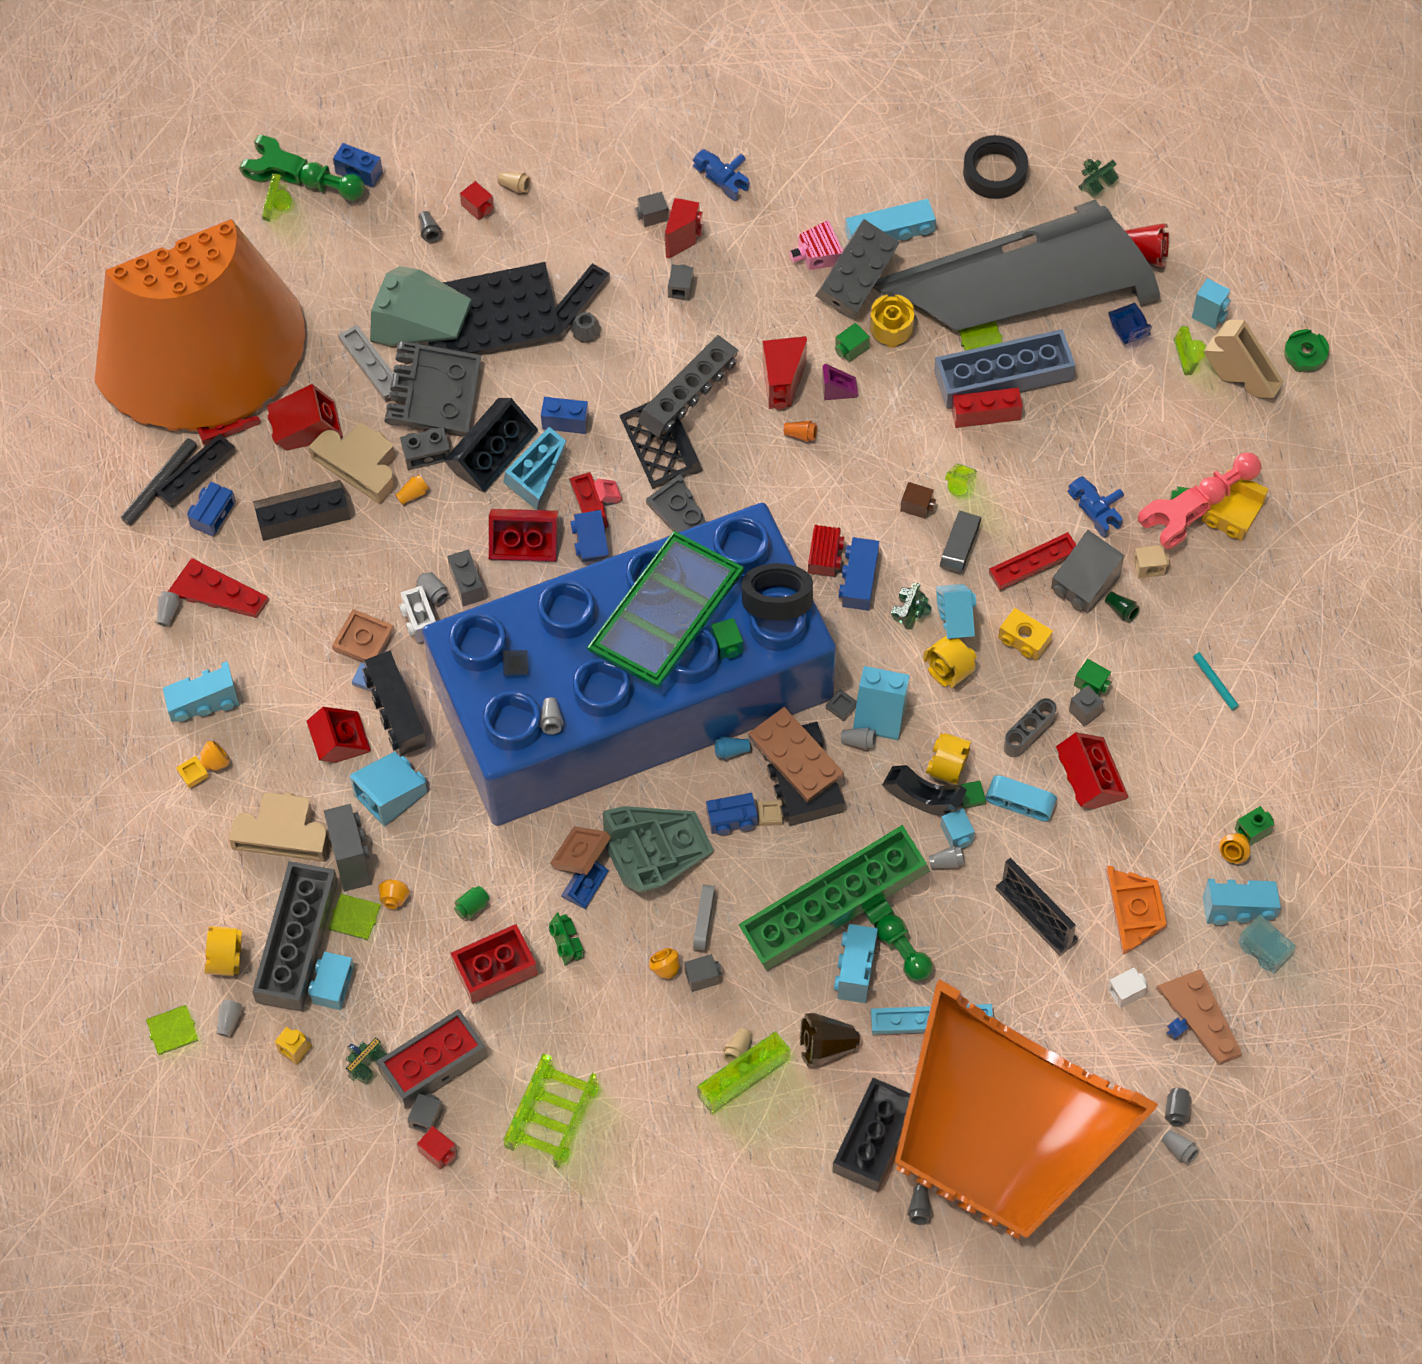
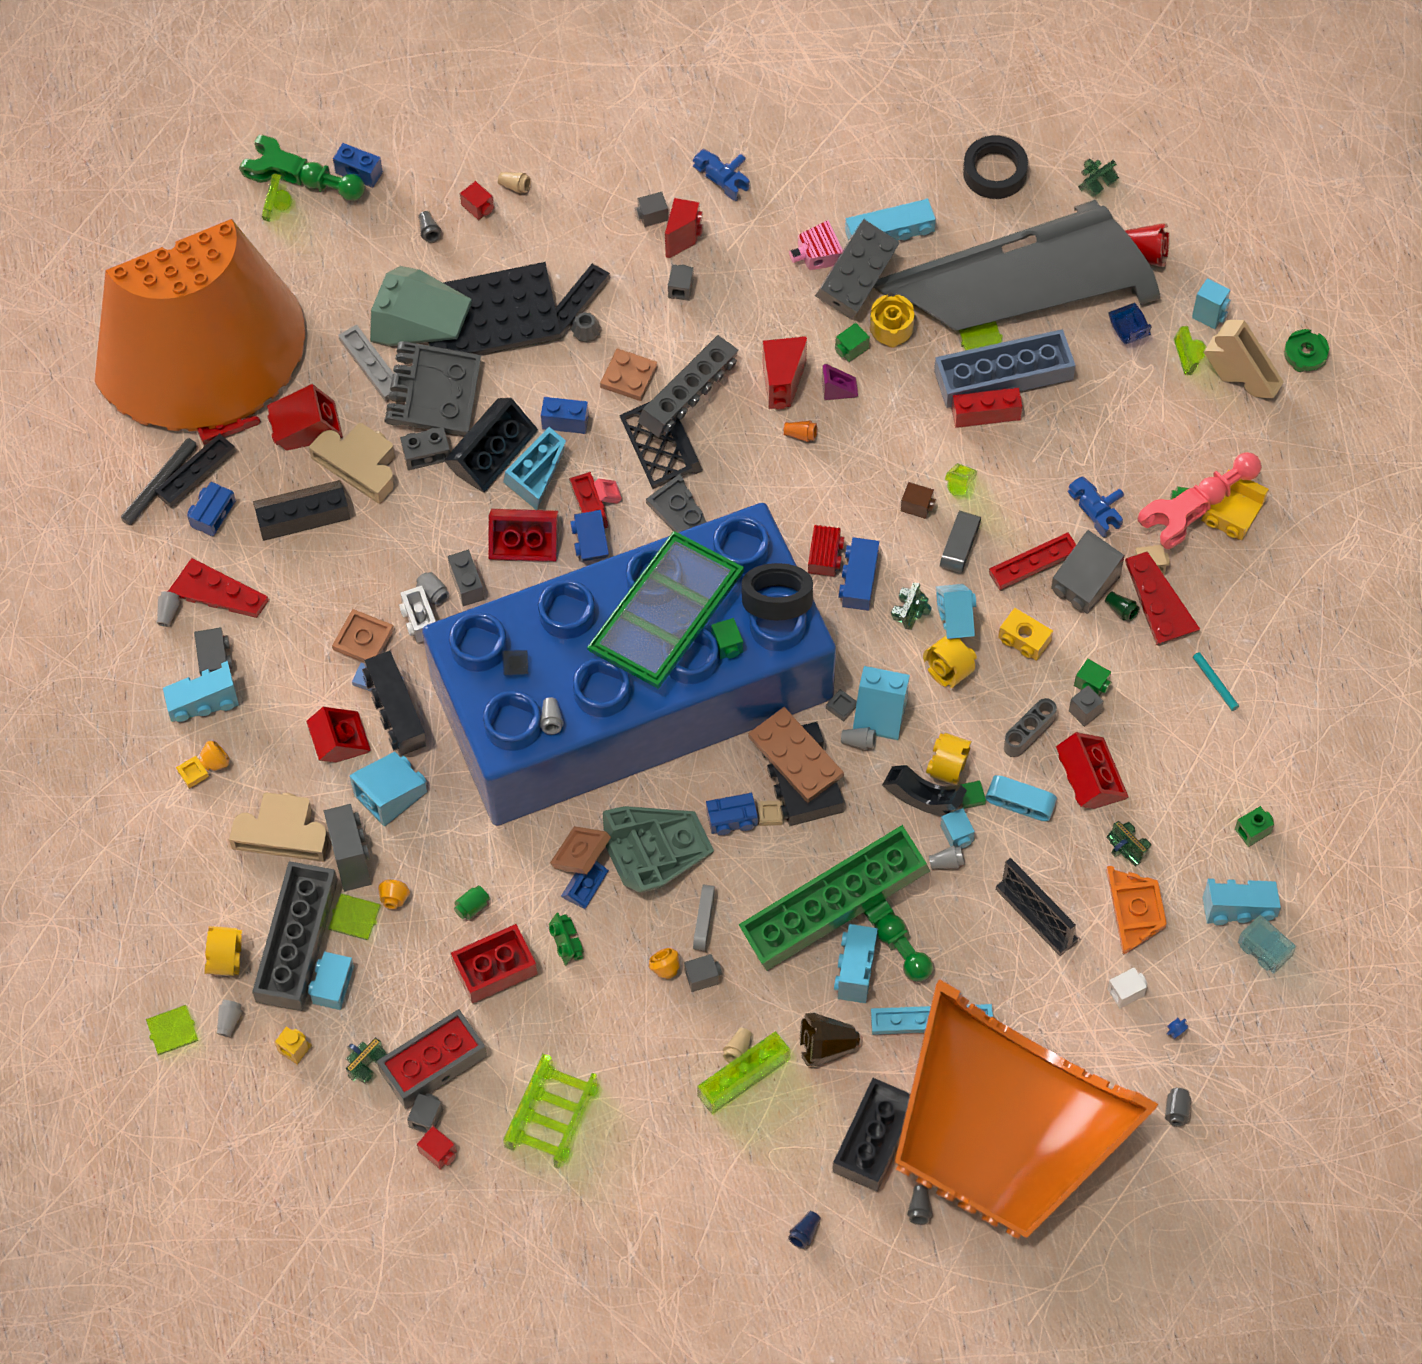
(211, 649): none -> dark grey brick
(412, 489): light orange cone -> none
(628, 374): none -> nougat plate
(730, 747): dark azure cone -> none
(803, 1232): none -> dark blue cone
(1127, 844): none -> clear green hips
(1162, 606): none -> red wing
(1181, 1147): light grey cone -> none
(1195, 1002): nougat wing -> none
(1235, 848): light orange cone -> none

